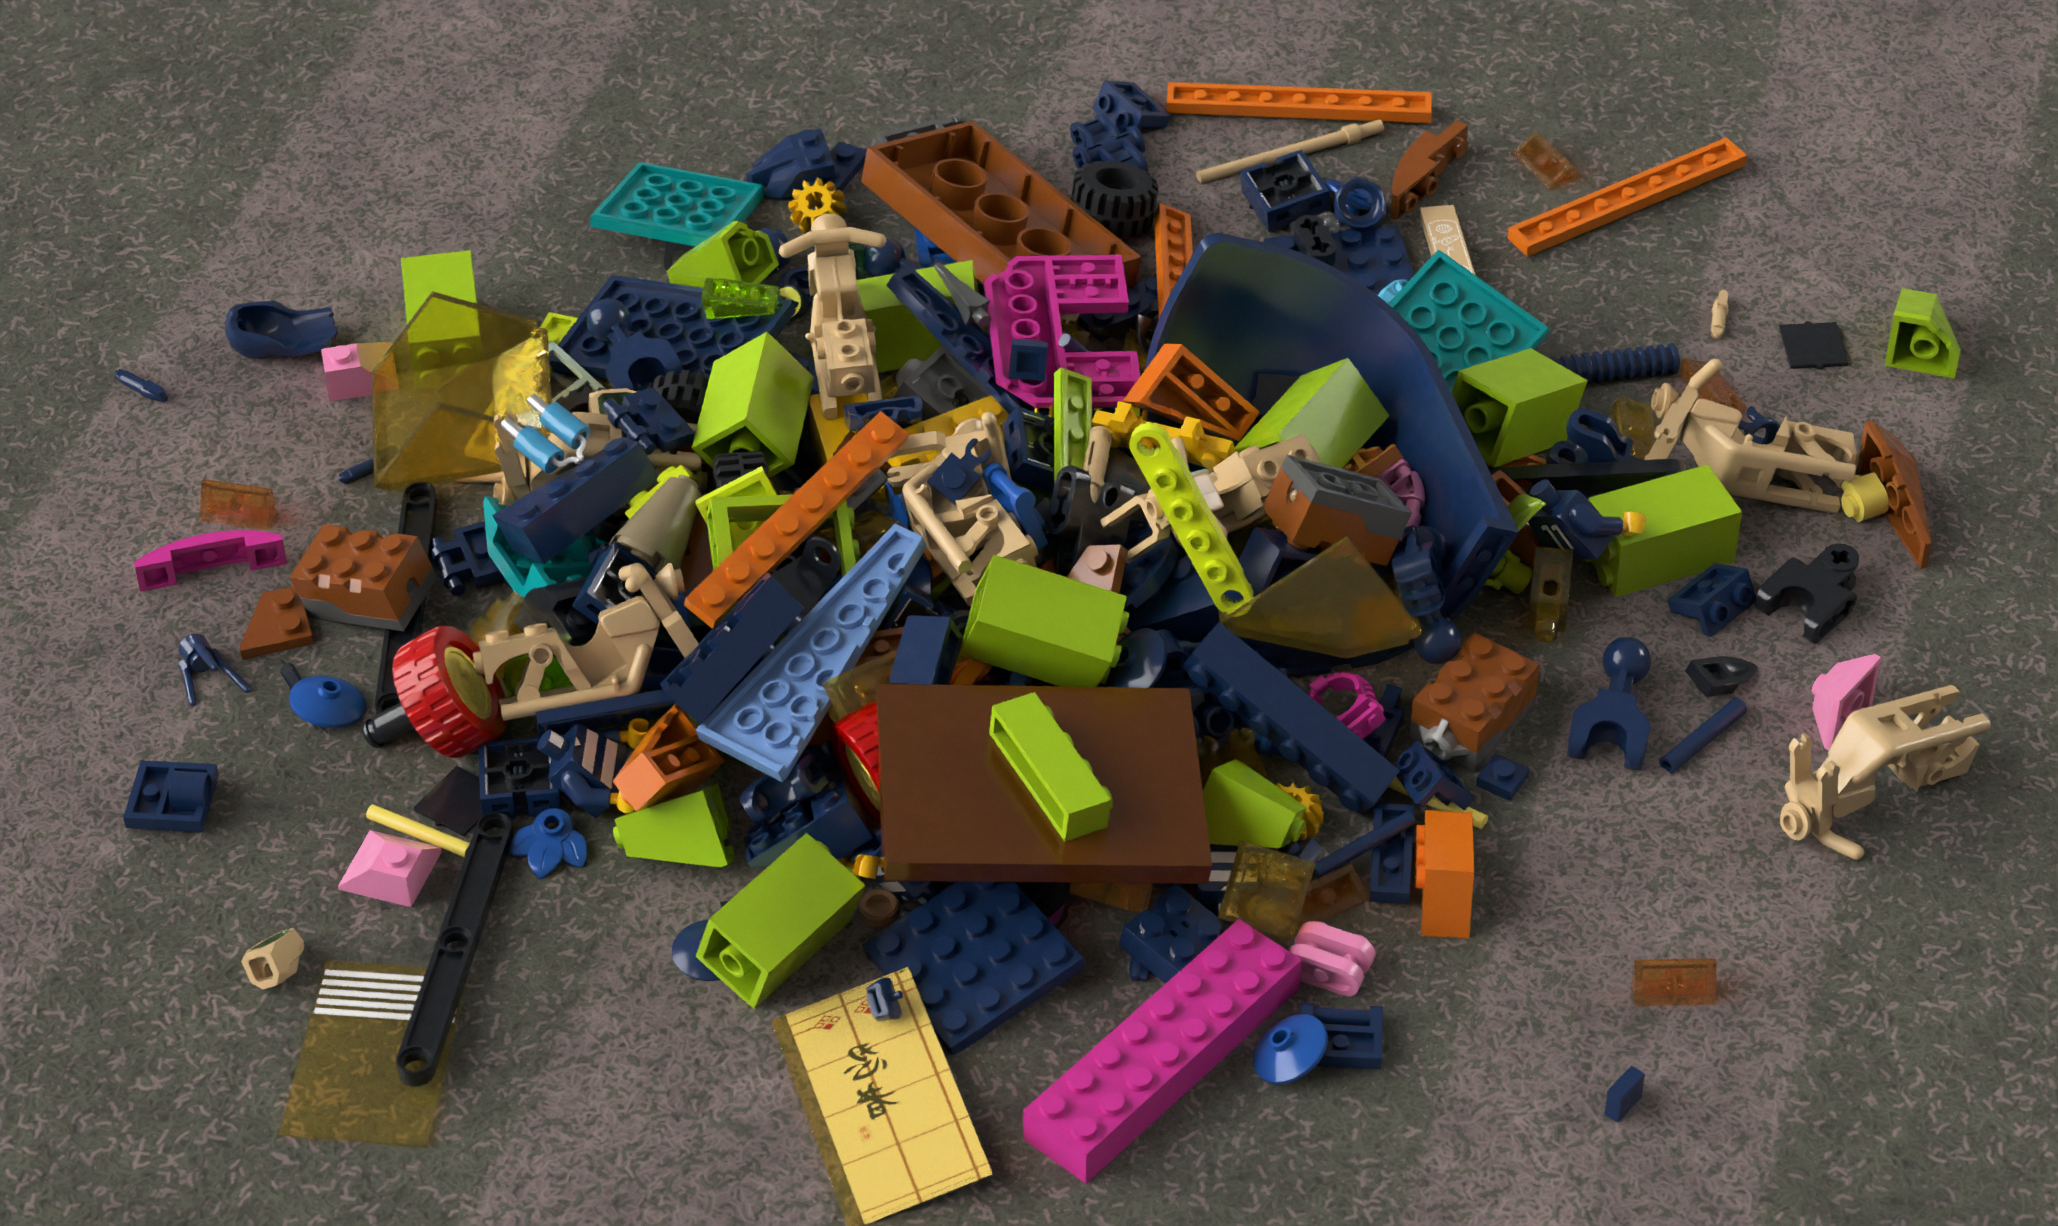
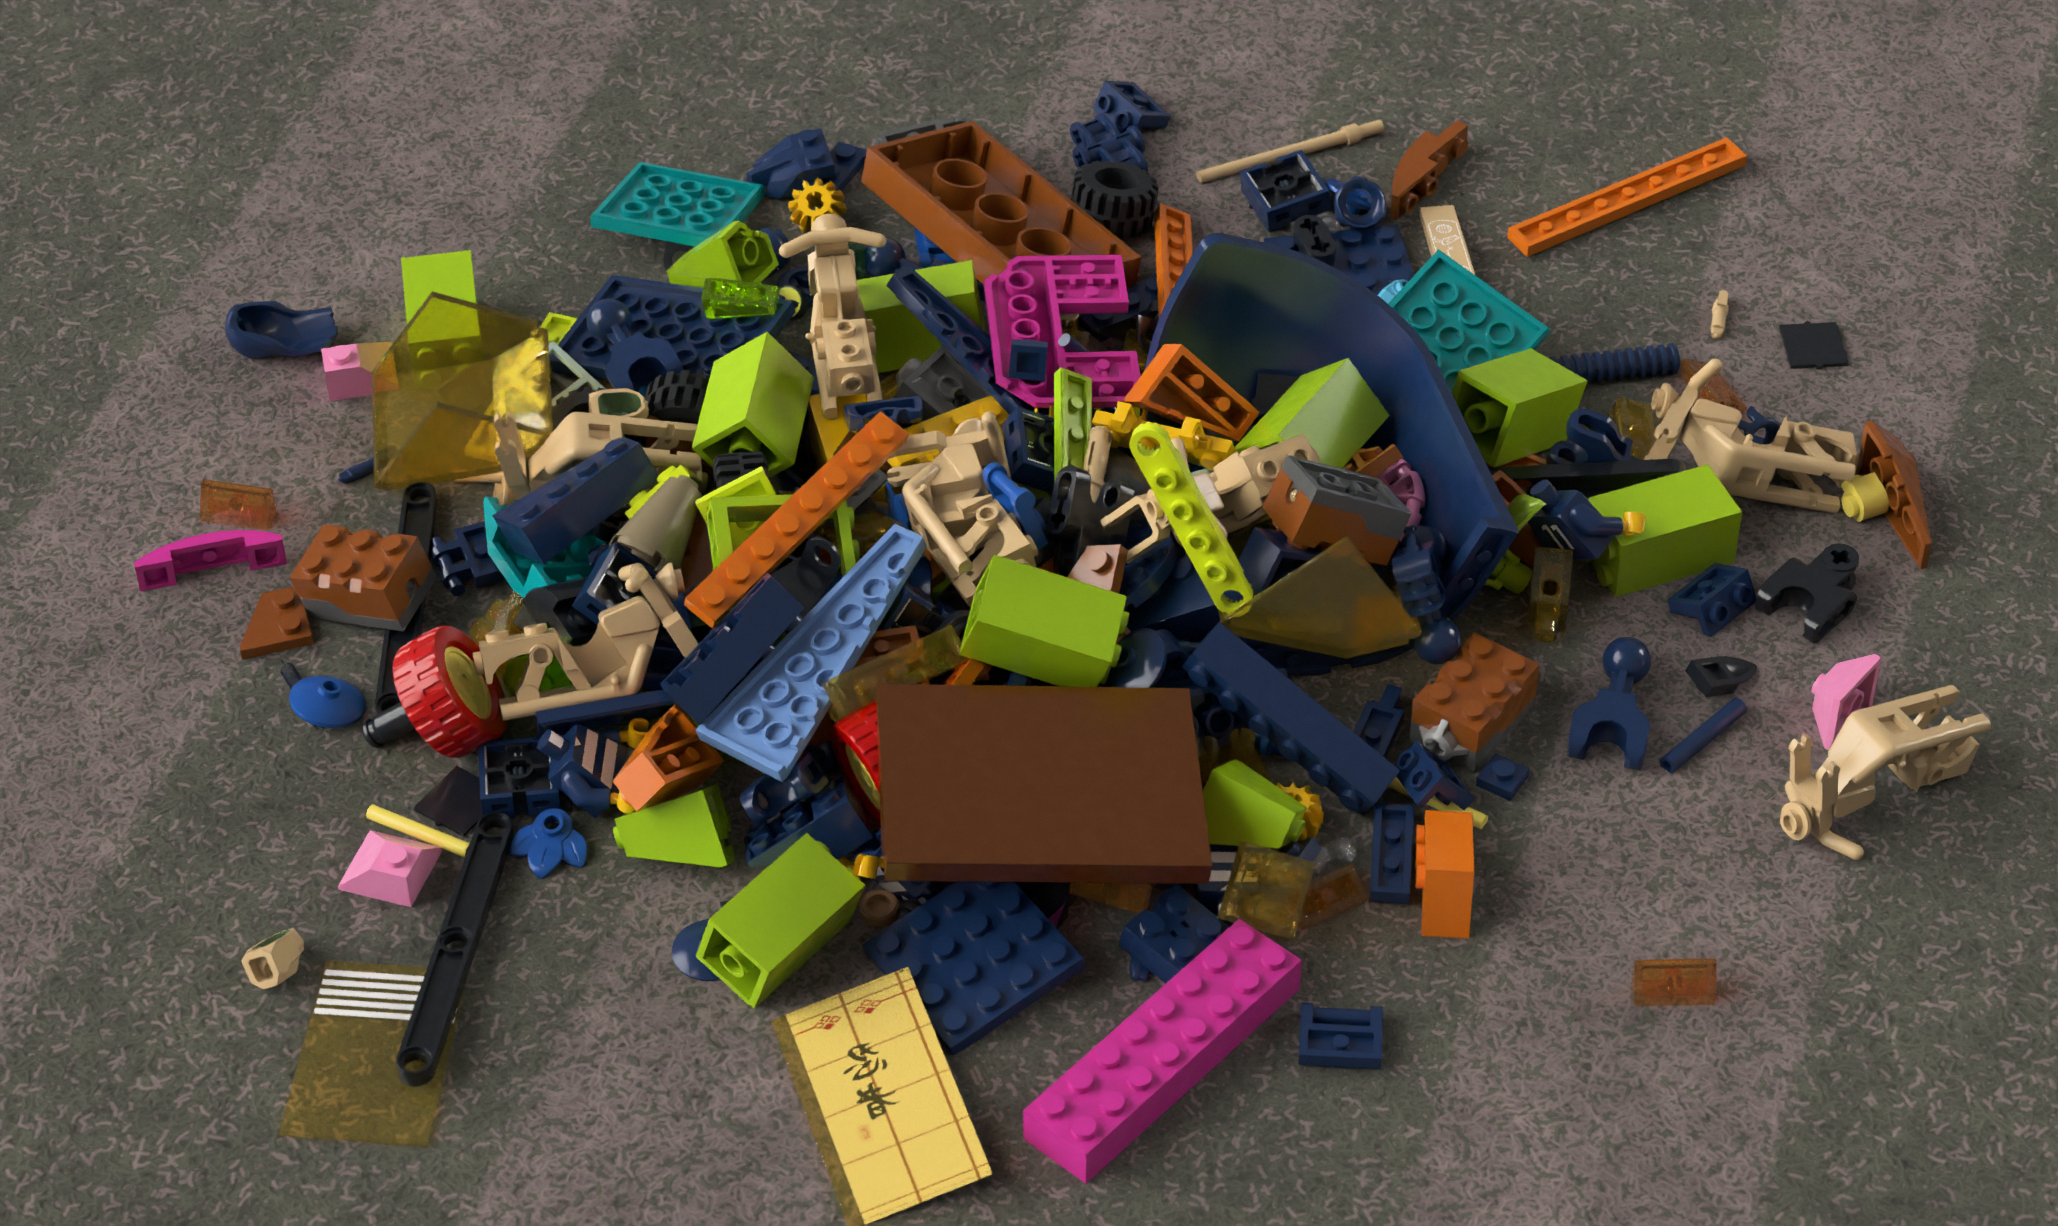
(145, 388): dark blue piece -> none
(171, 796): dark blue plate -> none
(200, 657): dark blue plant -> none
(537, 446): dark azure piece -> none
(650, 421): dark blue plate -> none
(884, 1000): dark blue piece -> none
(926, 651): dark blue panel -> none
(957, 476): dark blue plate -> none
(969, 302): dark grey piece -> none
(1050, 766): lime brick -> none
(1290, 1049): blue dish -> none
(1299, 102): orange plate -> none
(1332, 957): bright pink brick -> none
(1363, 844): dark blue bar -> none
(1364, 714): dark pink piece -> none
(1545, 162): clear orange slope -> none
(1624, 1093): dark blue tile -> none
(1922, 336): lime slope -> none

